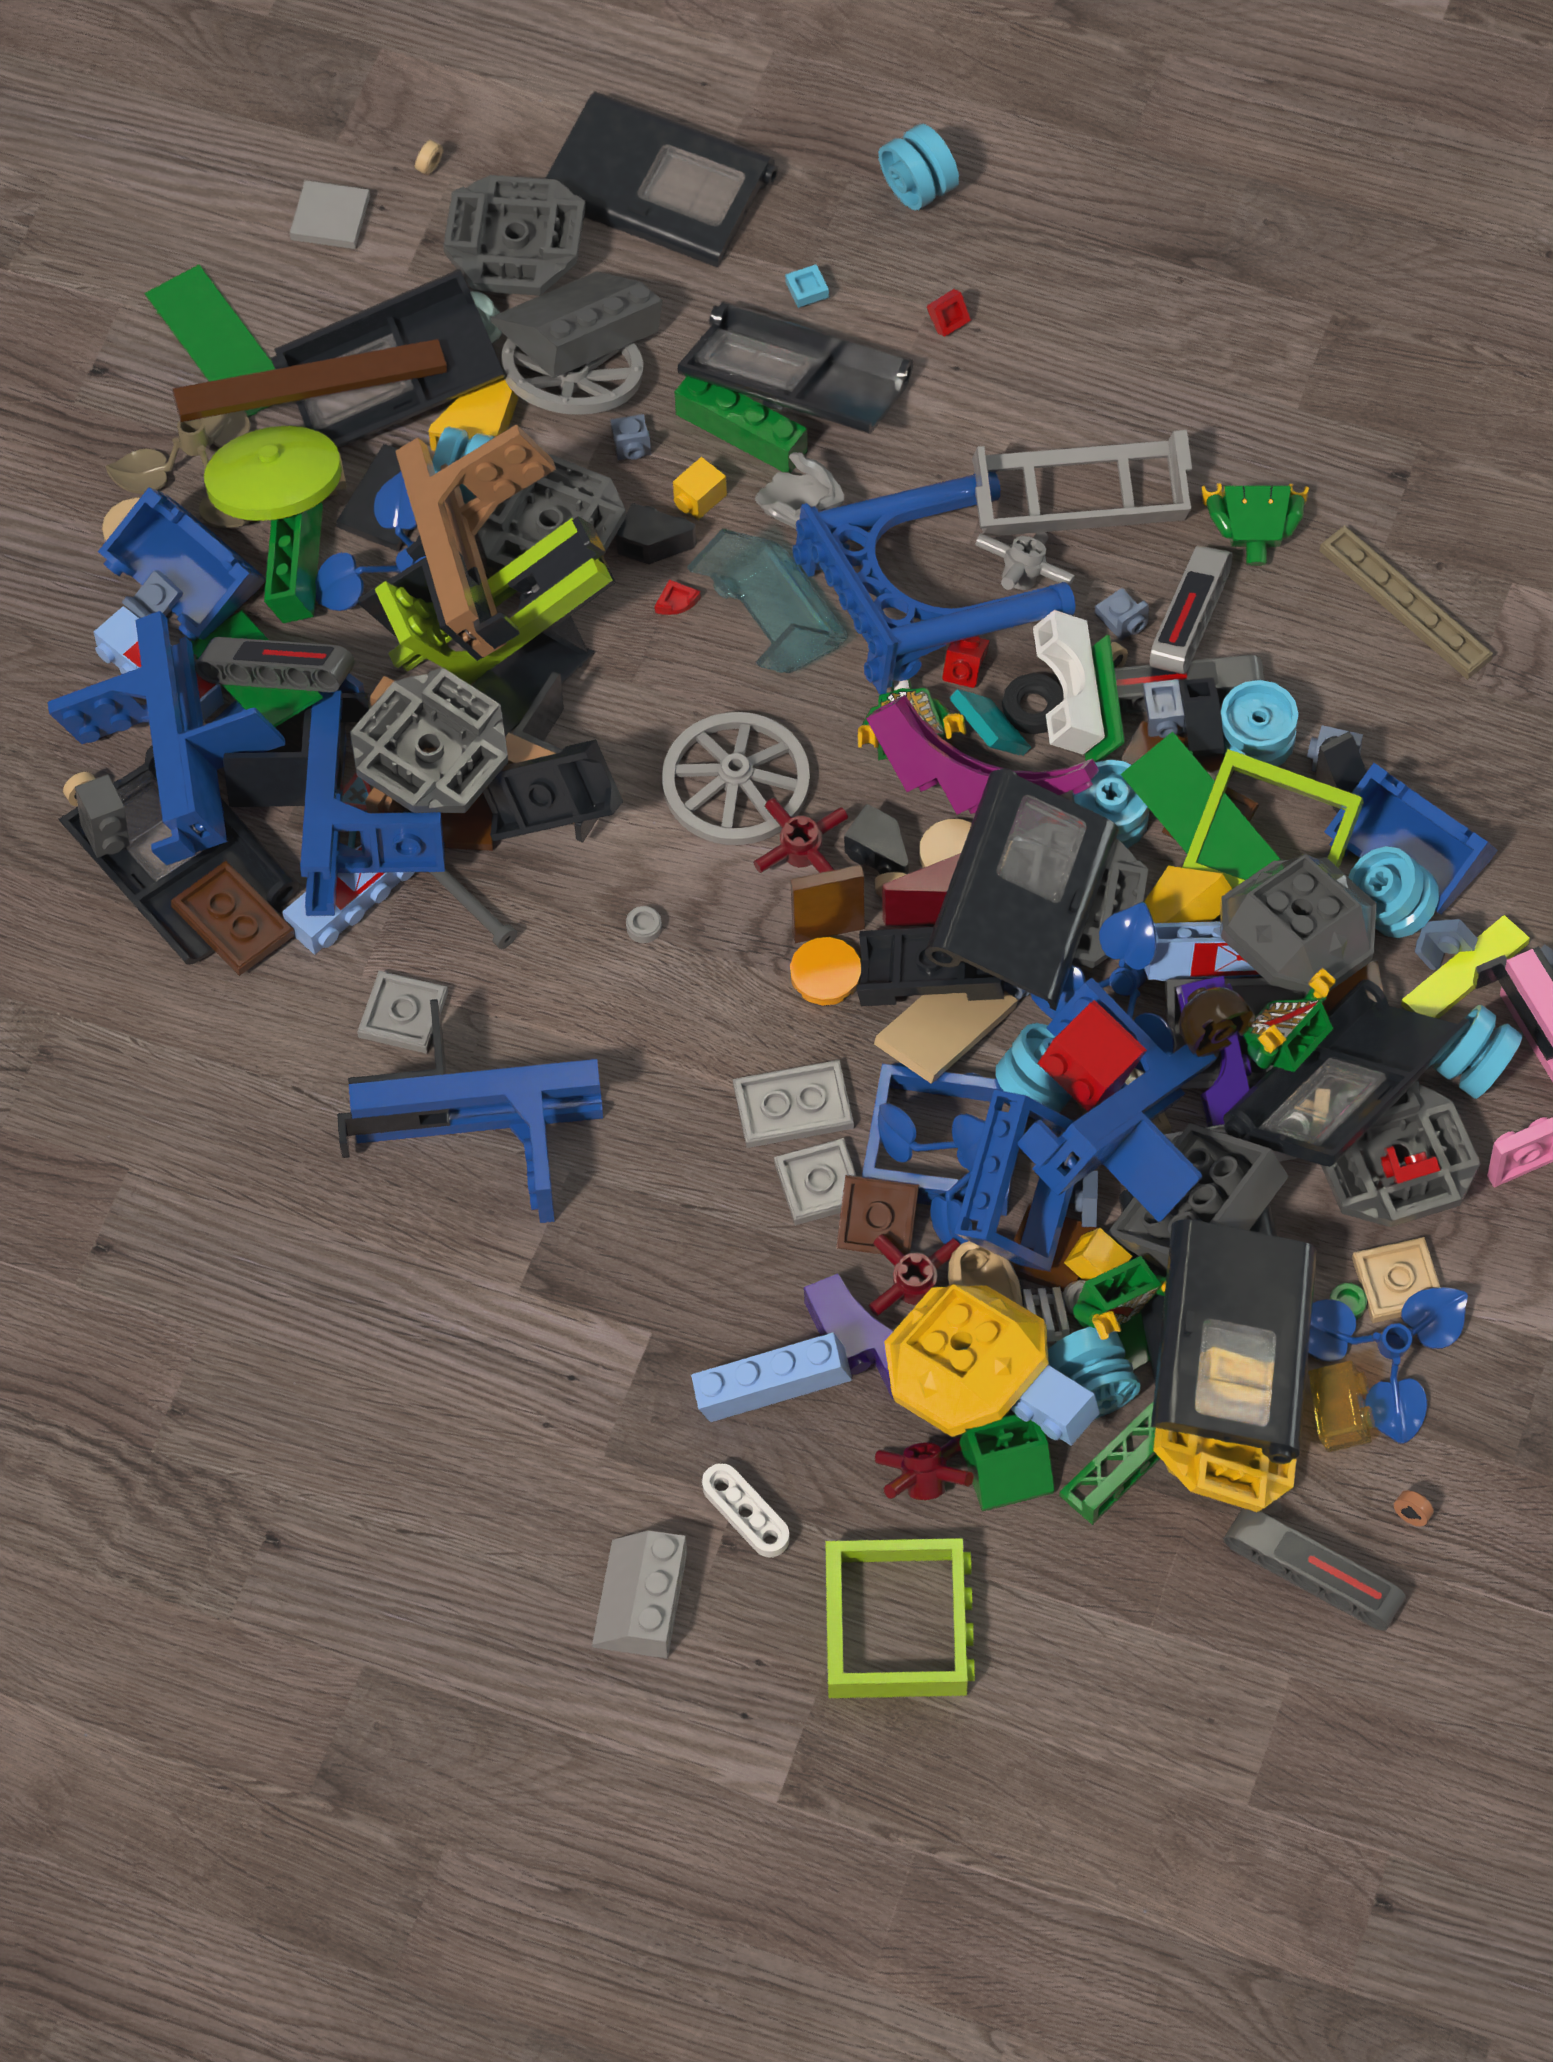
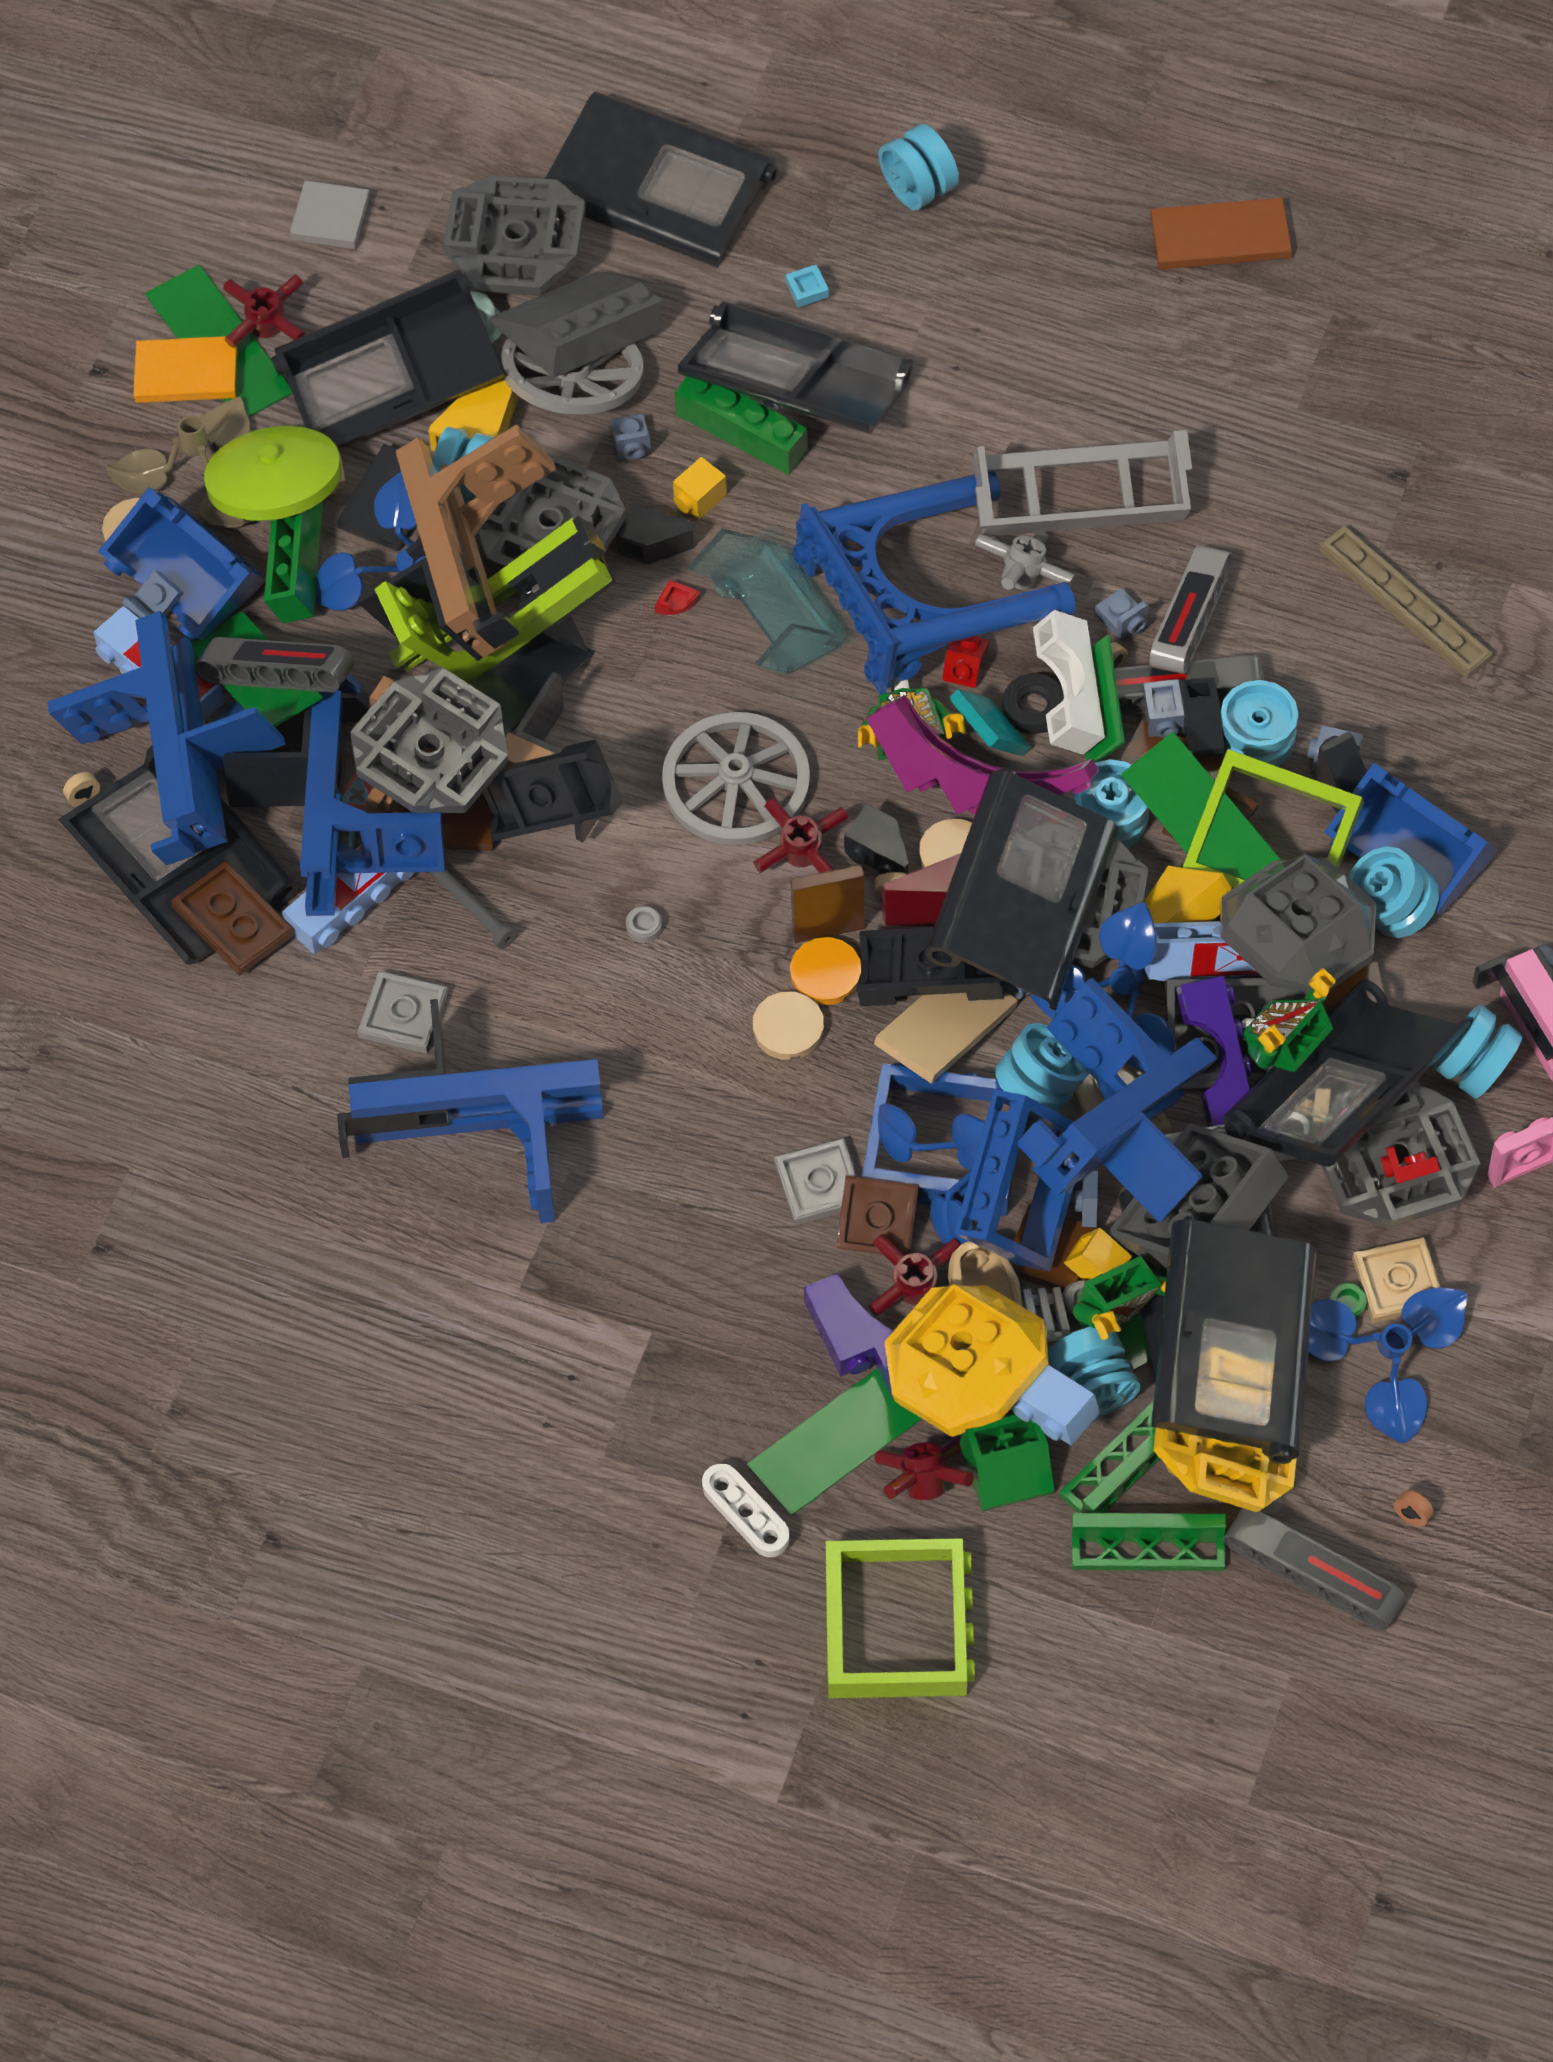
(102, 816): dark grey brick -> none
(185, 370): none -> light orange tile
(263, 311): none -> dark red bar
(309, 380): reddish brown tile -> none
(429, 157): tan tile -> none
(641, 1593): light grey slope -> none
(771, 1377): light blue brick -> none
(787, 492): light grey hair -> none
(788, 1025): none -> tan tile
(793, 1103): light grey tile -> none
(832, 1443): none -> green window
(948, 312): red tile -> none
(1092, 1056): red slope -> none
(1148, 1528): none -> green fence
(1212, 1018): dark brown cylinder -> none
(1220, 233): none -> dark orange tile
(1255, 516): green torso -> none
(1340, 1406): clear yellow brick -> none
(1442, 938): sand blue bracket -> none
(1455, 977): neon yellow tile -> none

